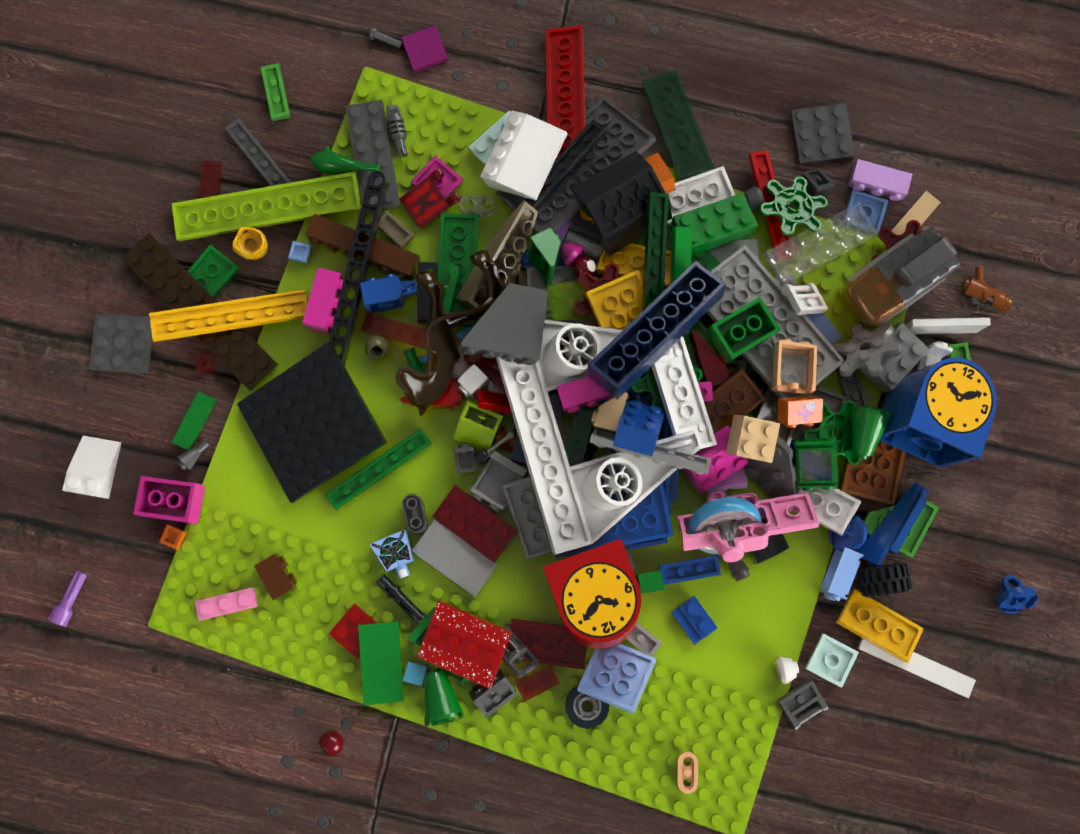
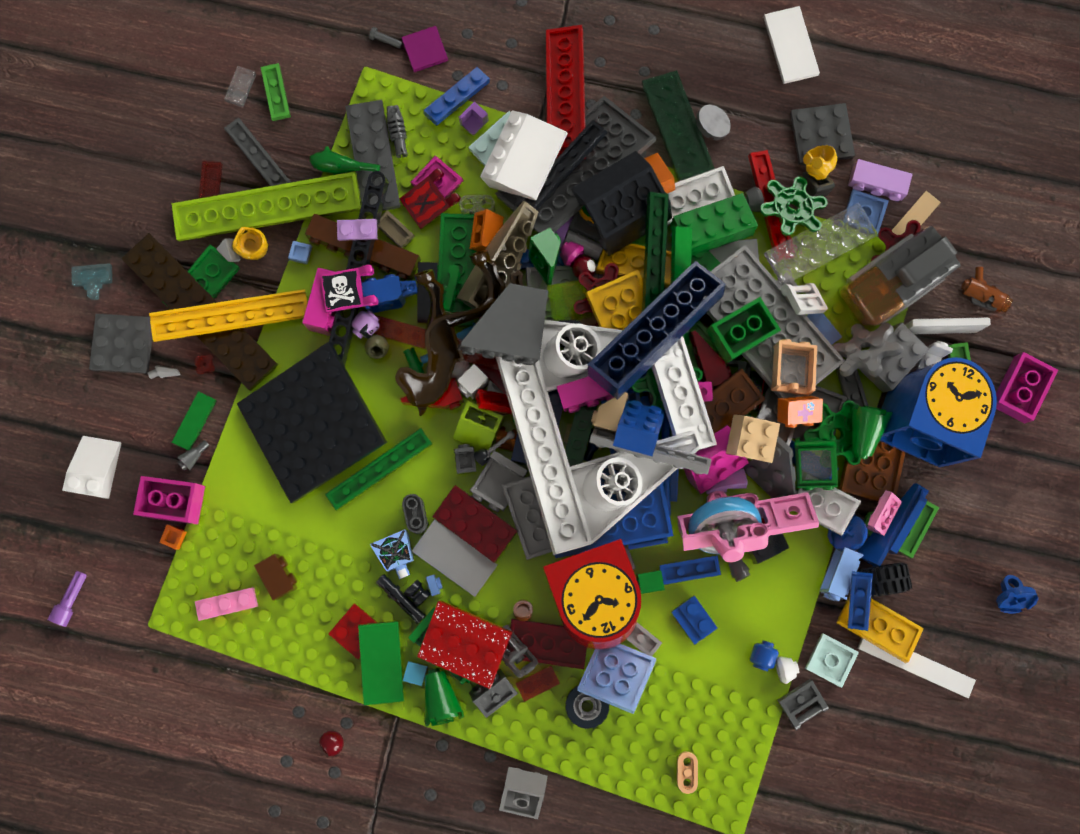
(92, 278): none -> clear light blue hinge
(163, 371): none -> light grey bar
(227, 252): none -> light grey slope
(240, 86): none -> clear plate
(344, 289): none -> flag
(357, 229): none -> lavender plate
(365, 324): none -> lavender head
(420, 597): none -> black wheel
(434, 585): none -> medium blue plate
(456, 96): none -> blue plate
(473, 118): none -> medium lavender panel
(485, 227): none -> orange brick
(522, 610): none -> dark orange tile
(523, 793): none -> light grey slope
(713, 122): none -> flat silver tile
(764, 656): none -> blue head
(791, 45): none -> white tile
(820, 161): none -> yellow hair
(860, 600): none -> blue tile
(884, 513): none -> bright pink bracket
(1024, 387): none -> dark pink brick

